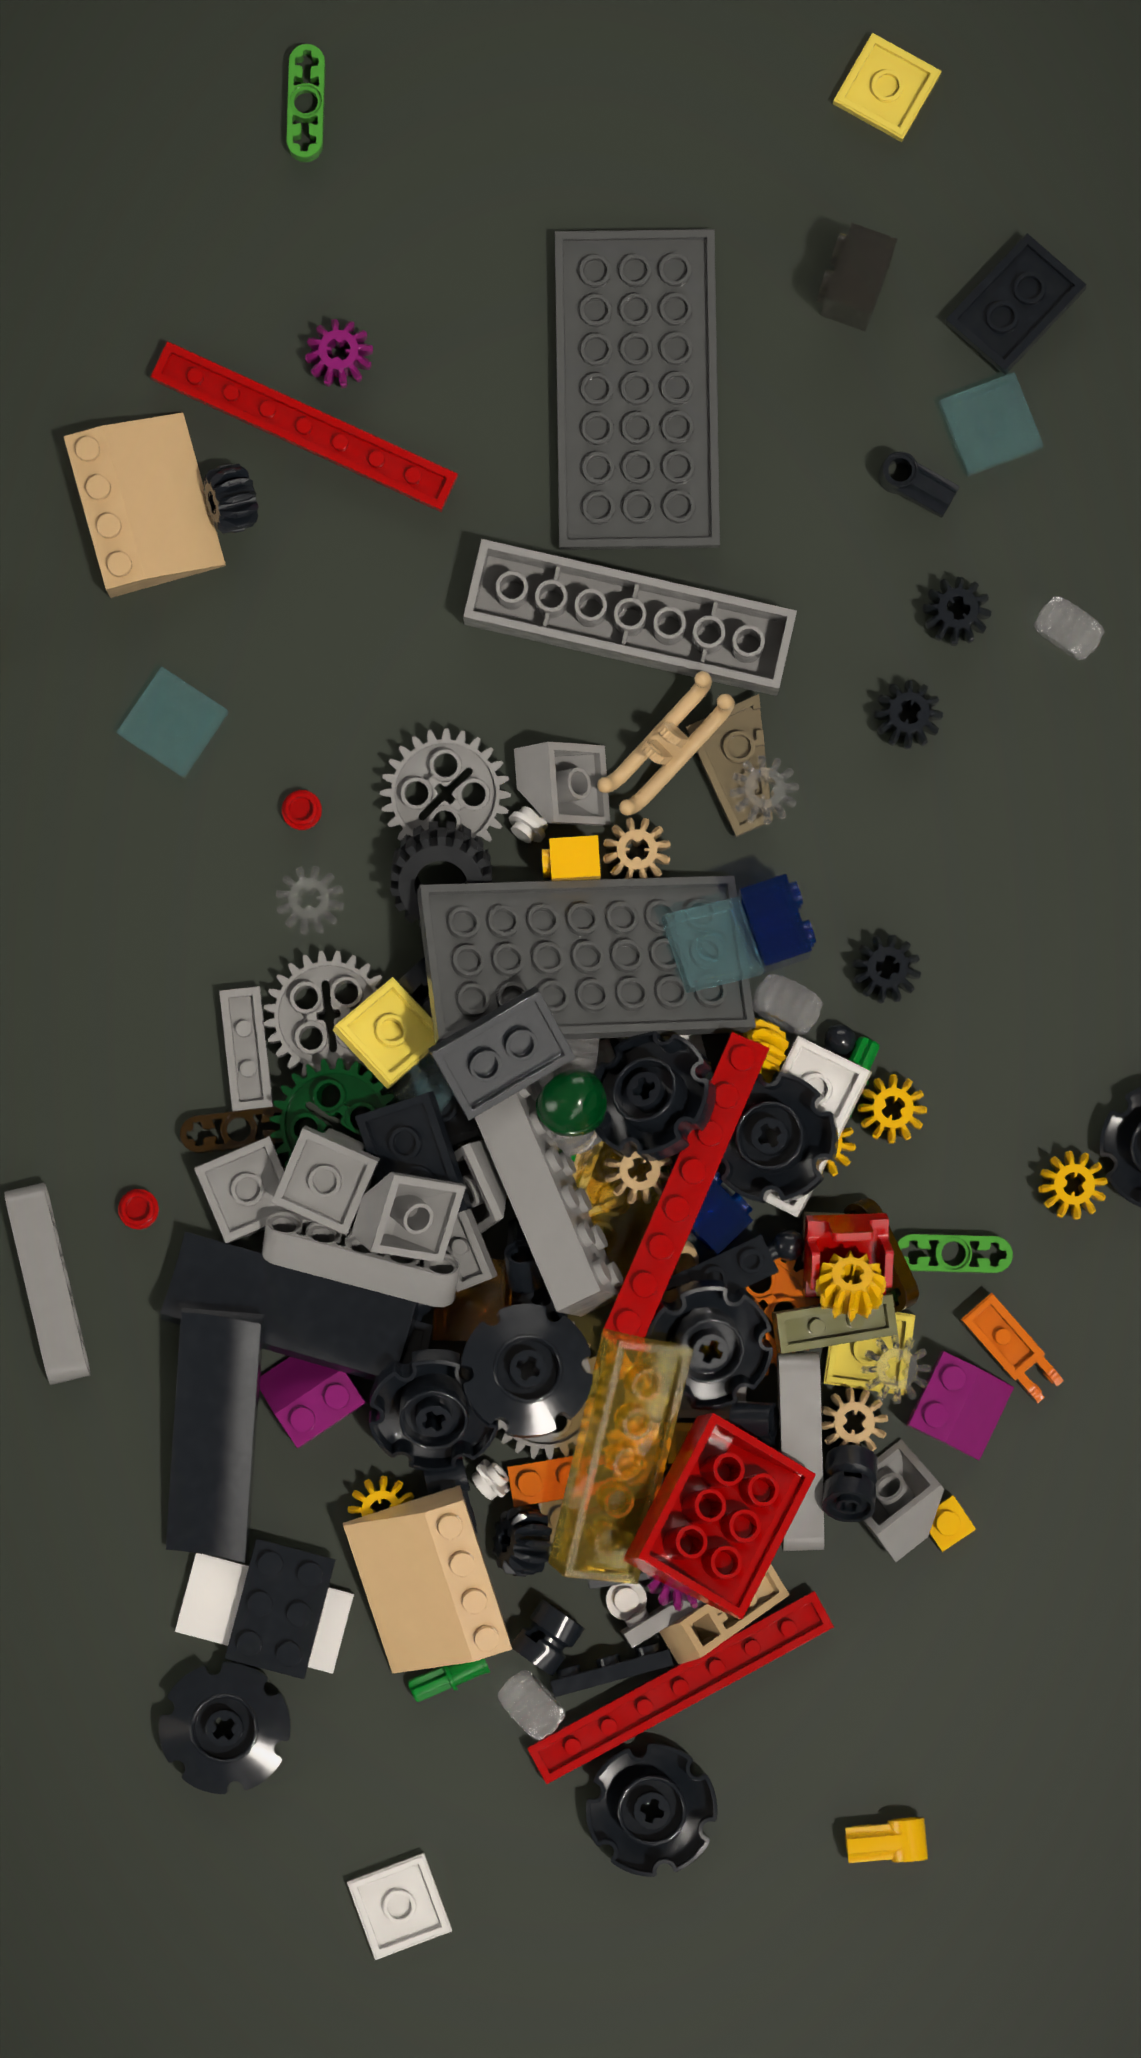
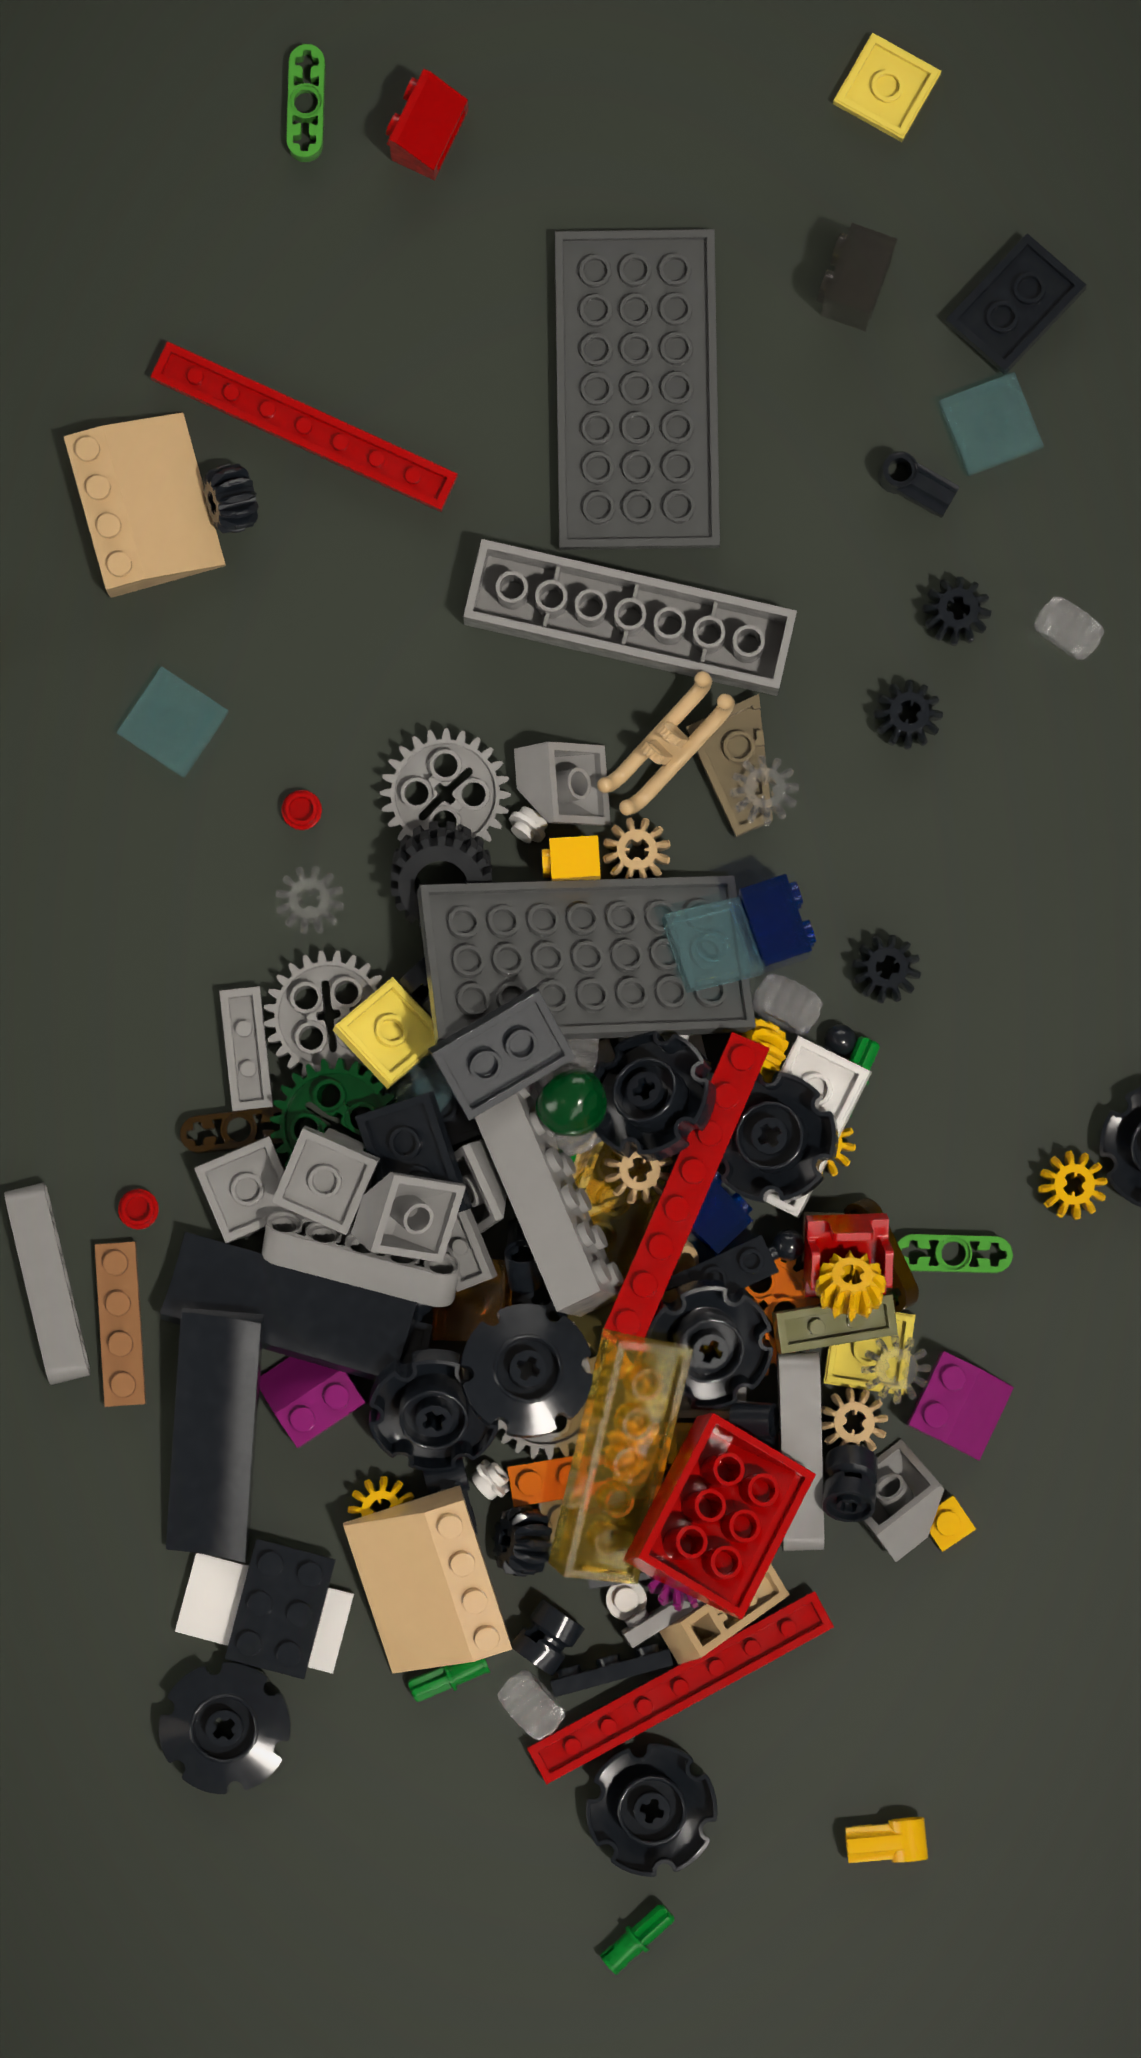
(120, 1324): none -> medium nougat plate
(335, 367): magenta gear -> none
(399, 1906): white tile -> none
(427, 124): none -> red slope
(637, 1938): none -> green axle
(904, 1114): yellow gear -> none
(1009, 1344): orange hinge -> none

